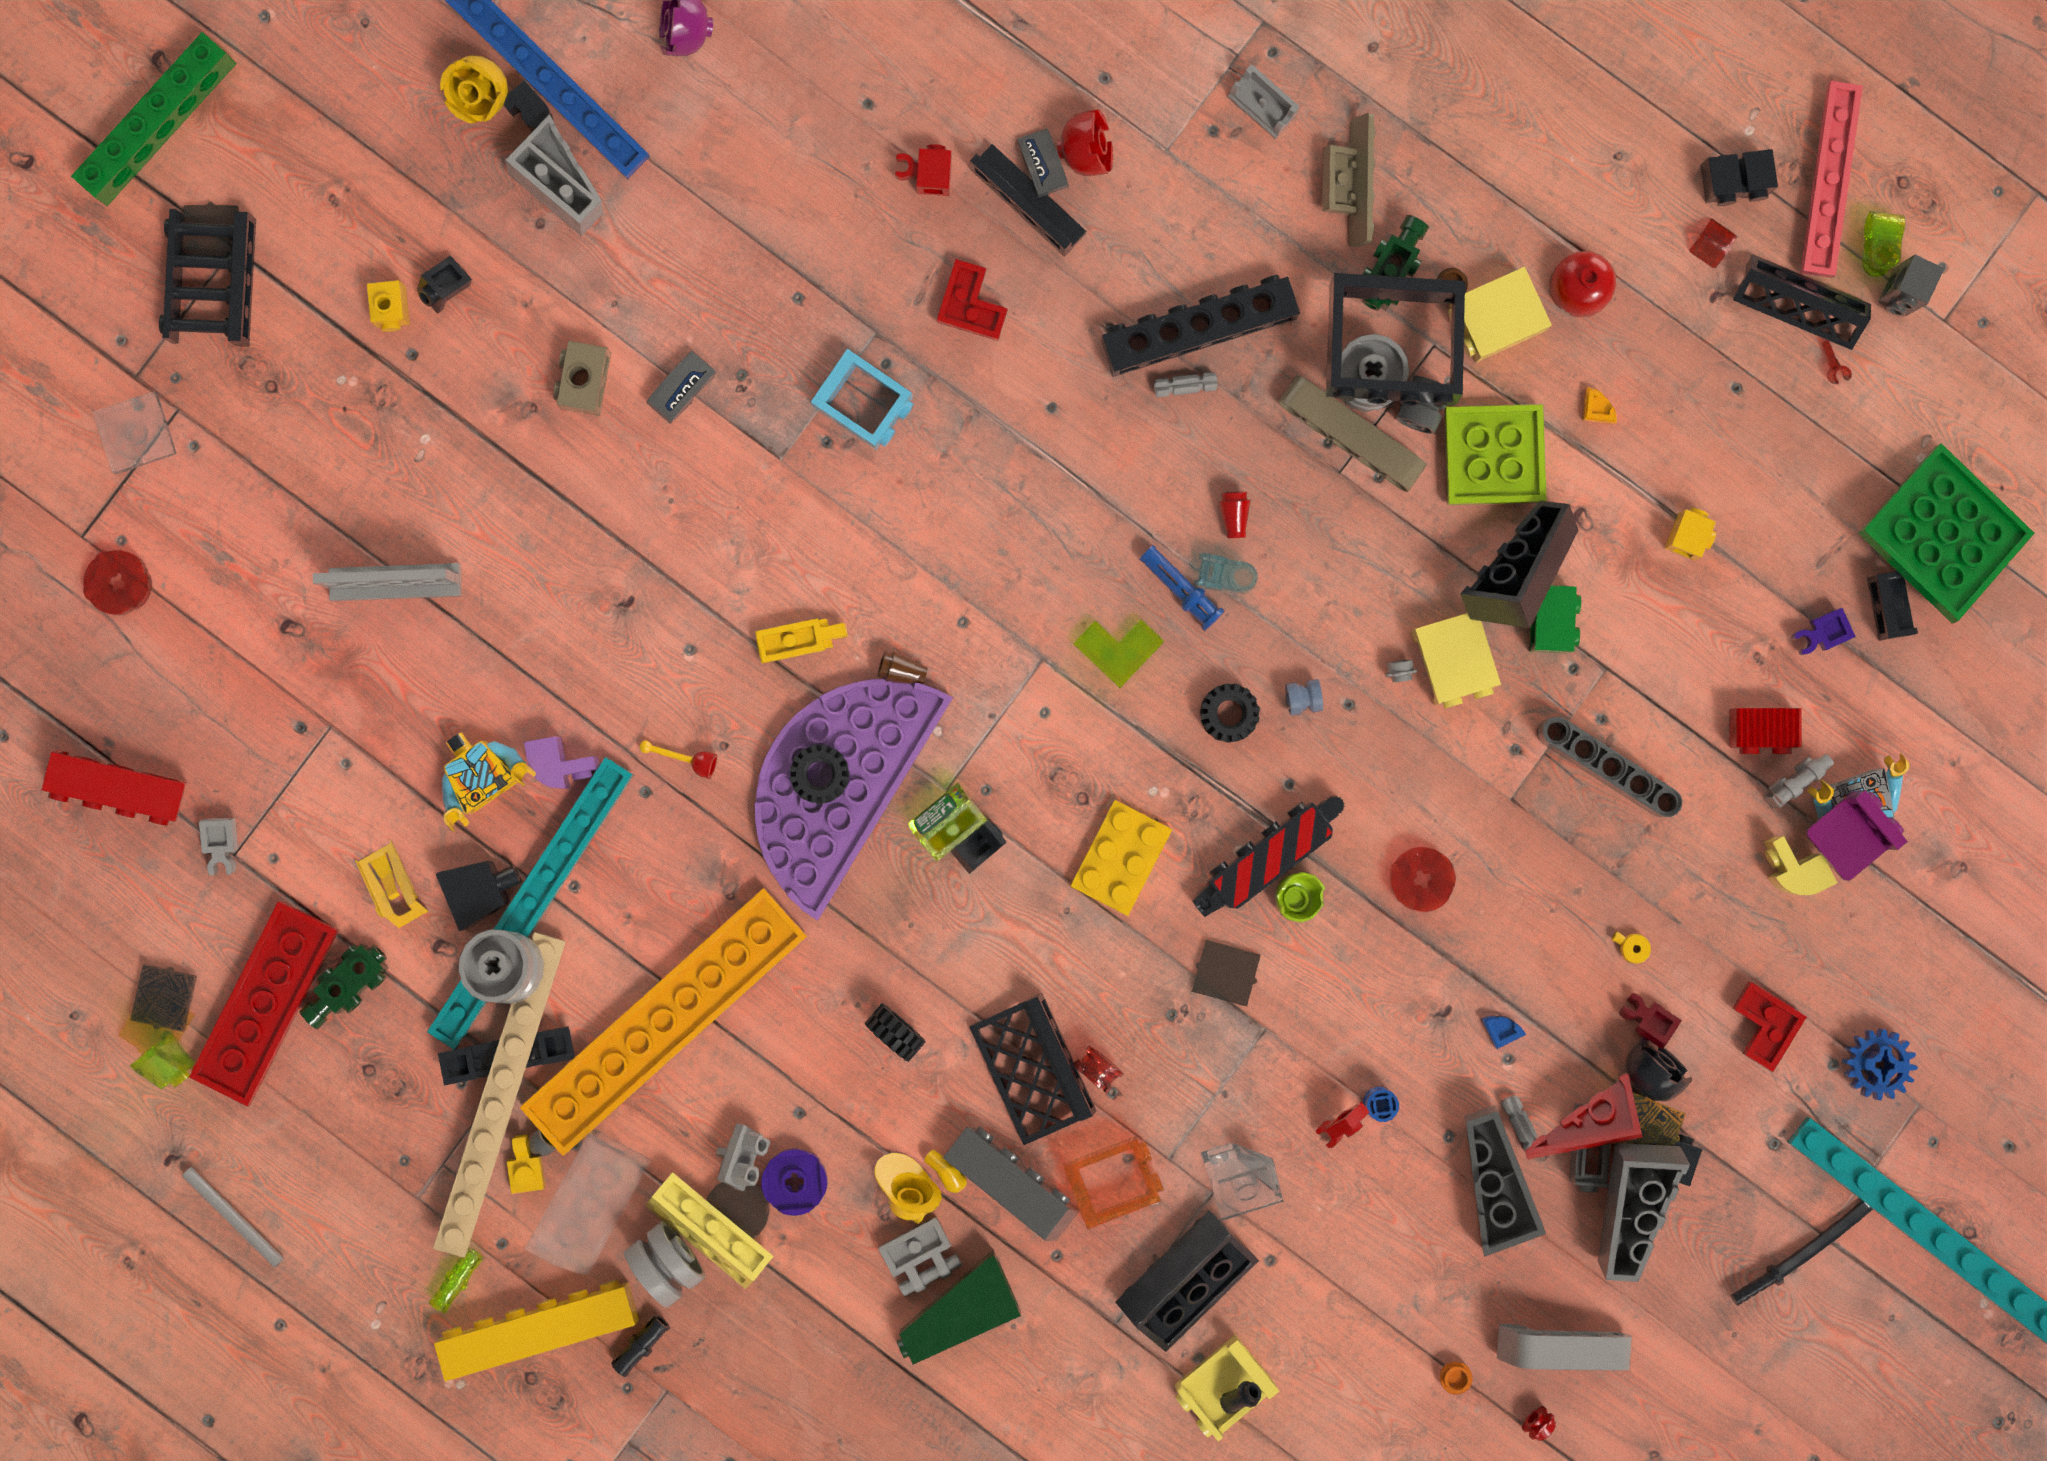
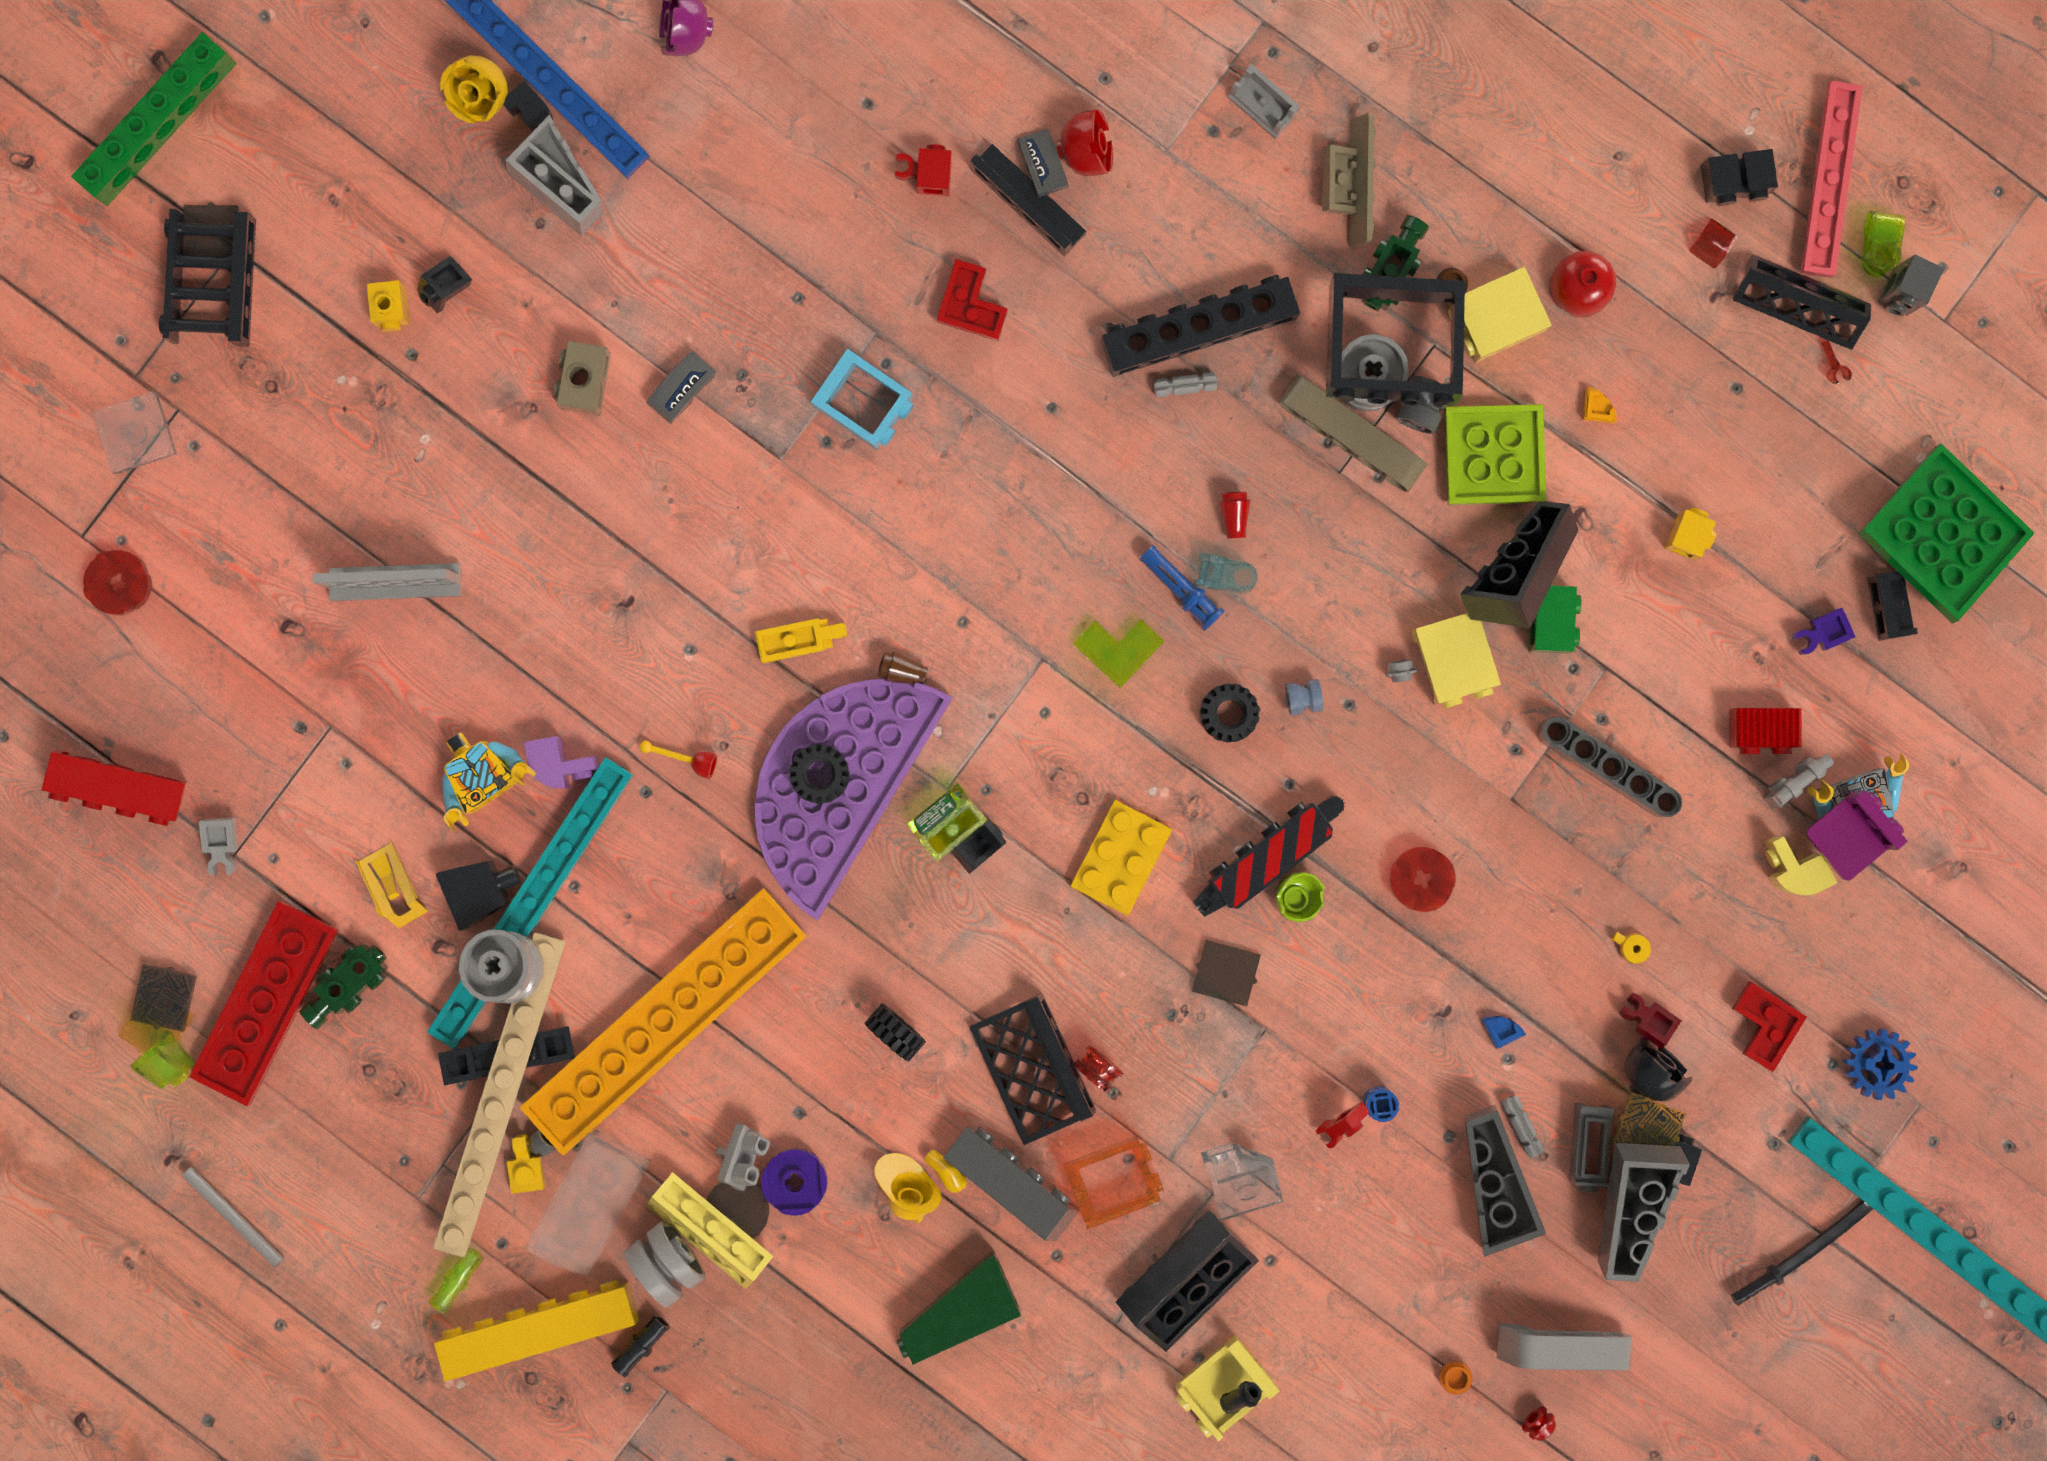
(915, 1247): light grey plate -> none
(1603, 1121): red wing -> none

